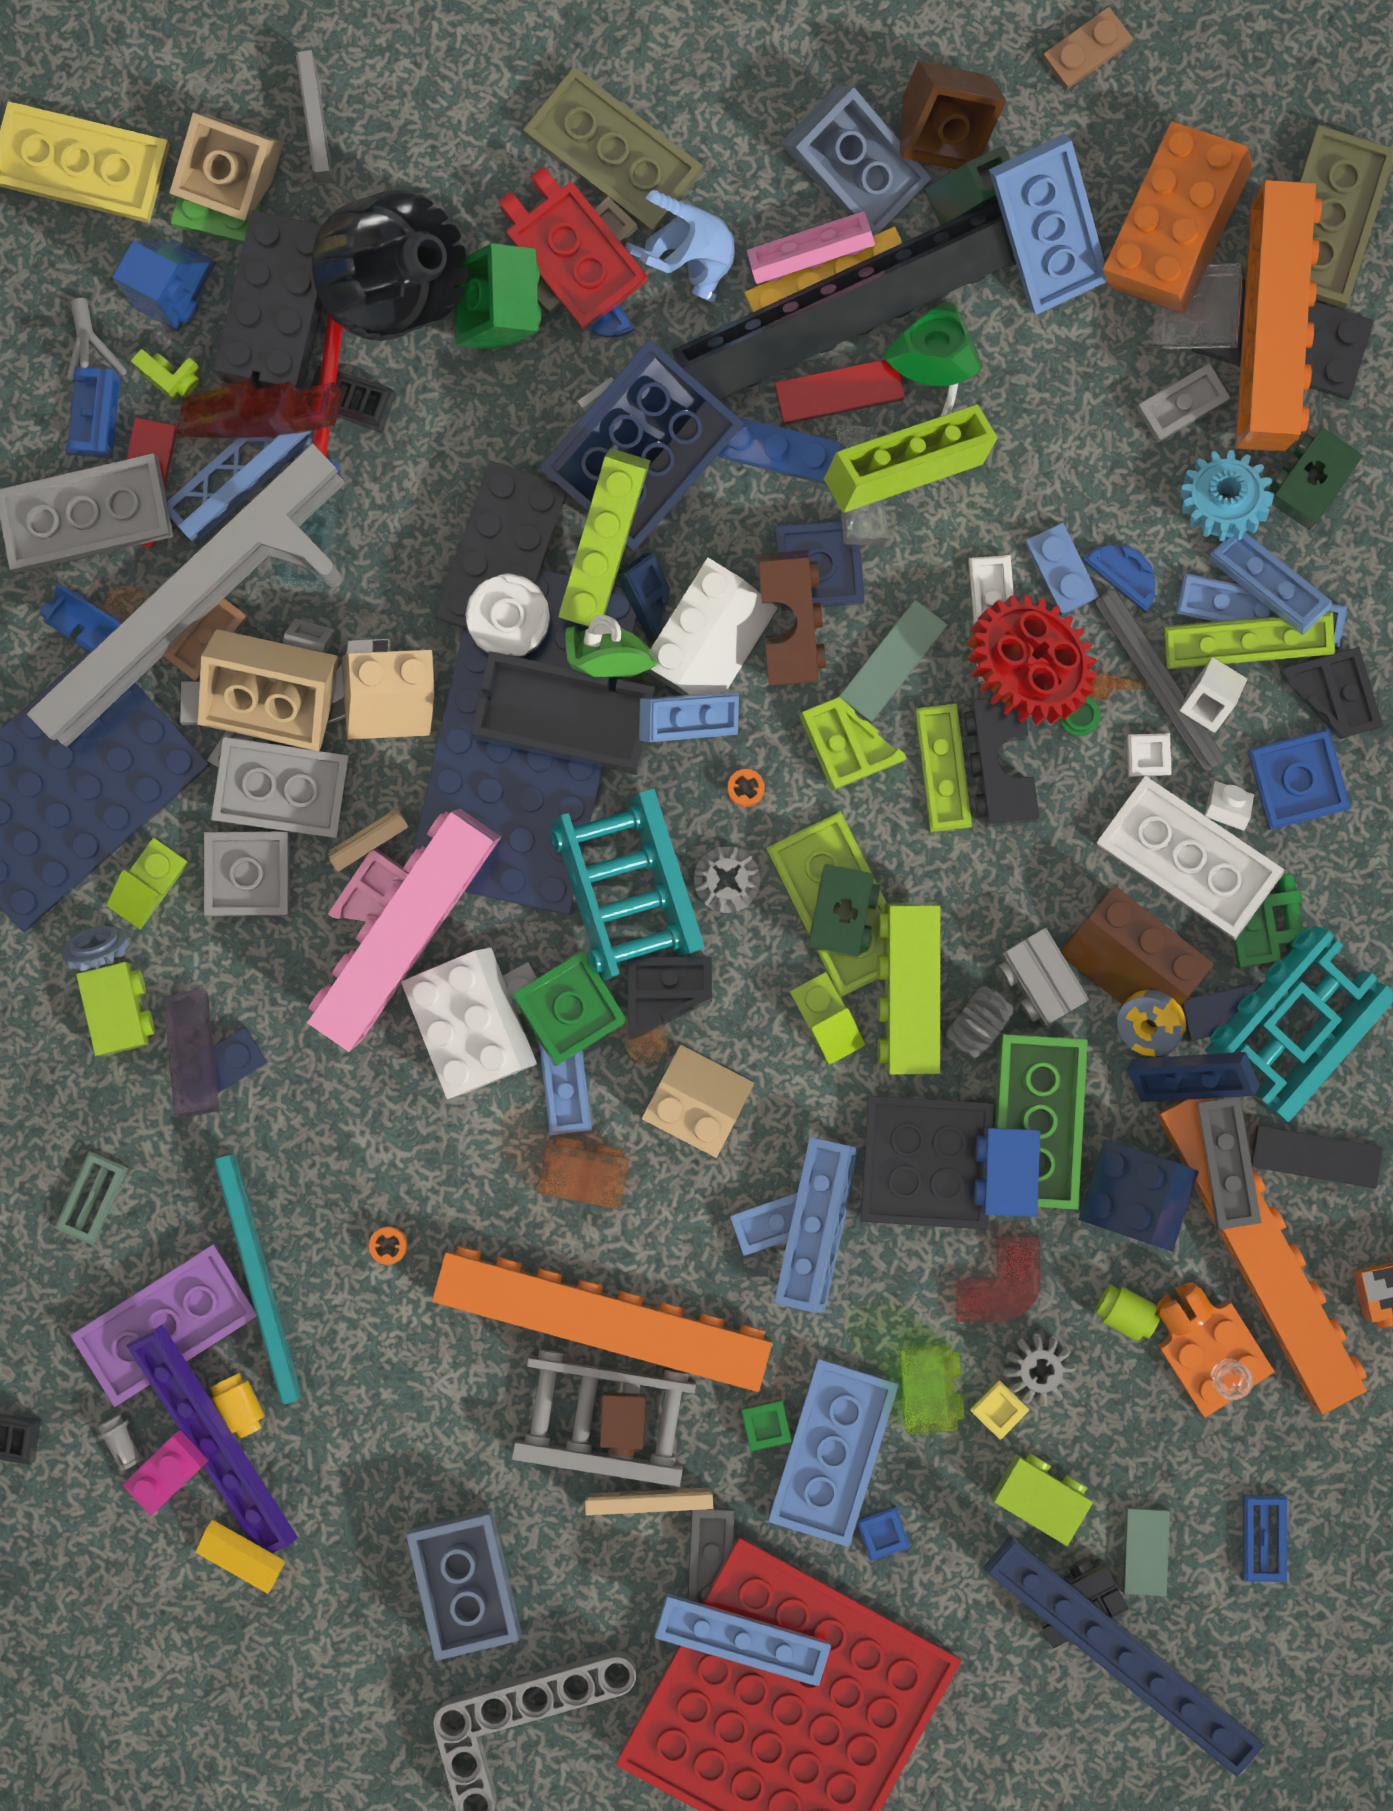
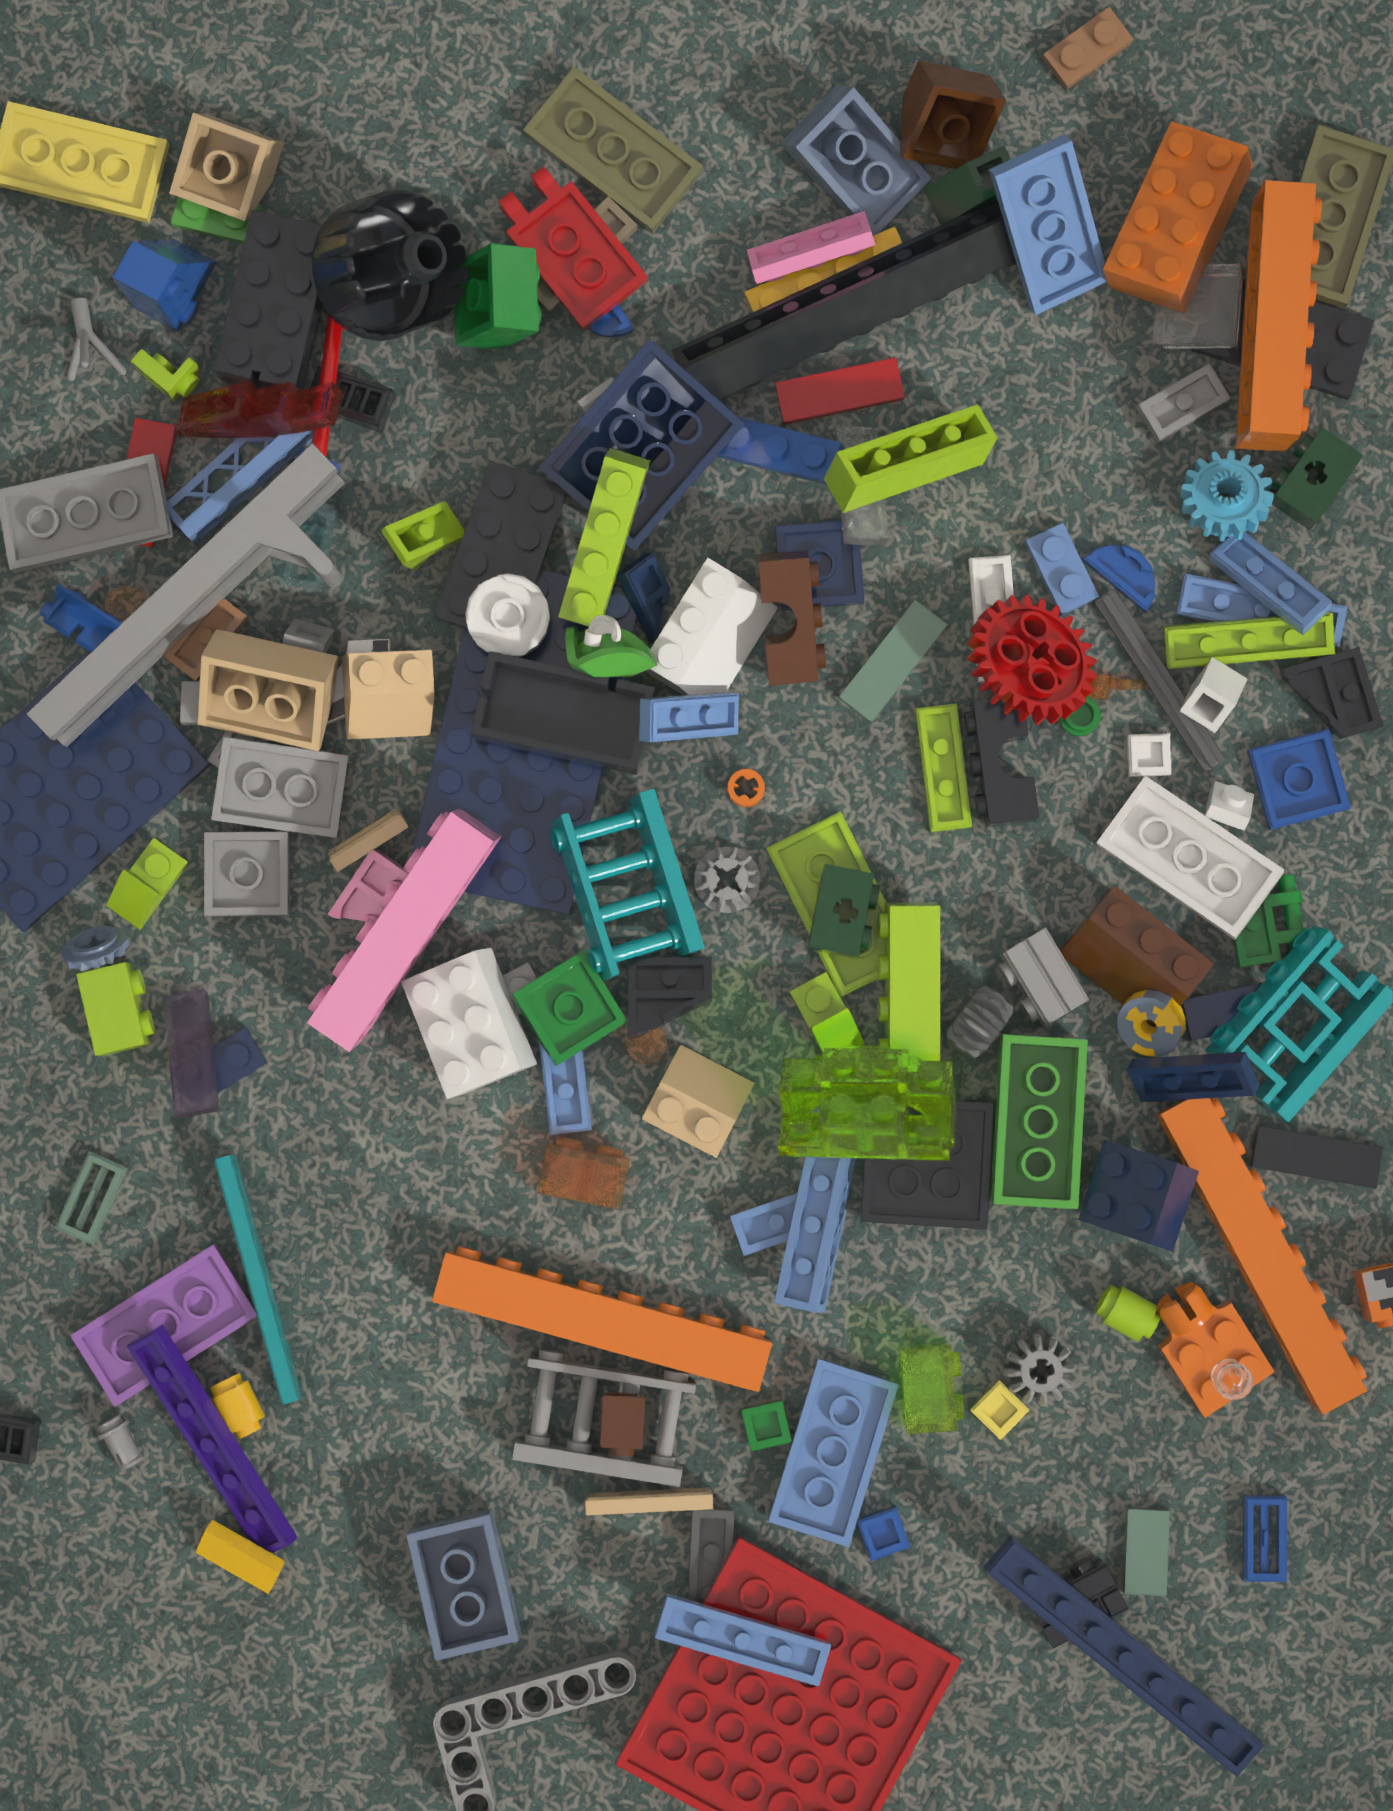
(93, 412): blue hinge -> none
(165, 1472): dark pink plate -> none
(314, 117): light grey tile -> none
(388, 1258): orange bush -> none
(424, 534): none -> lime slope
(697, 239): light blue piece -> none
(846, 744): lime wing -> none
(866, 1104): none -> clear neon green piece
(936, 351): green hat -> none
(1009, 1172): blue brick -> none
(1013, 1289): clear red plate -> none
(1041, 1498): lime brick -> none
(1228, 1163): dark grey plate -> none

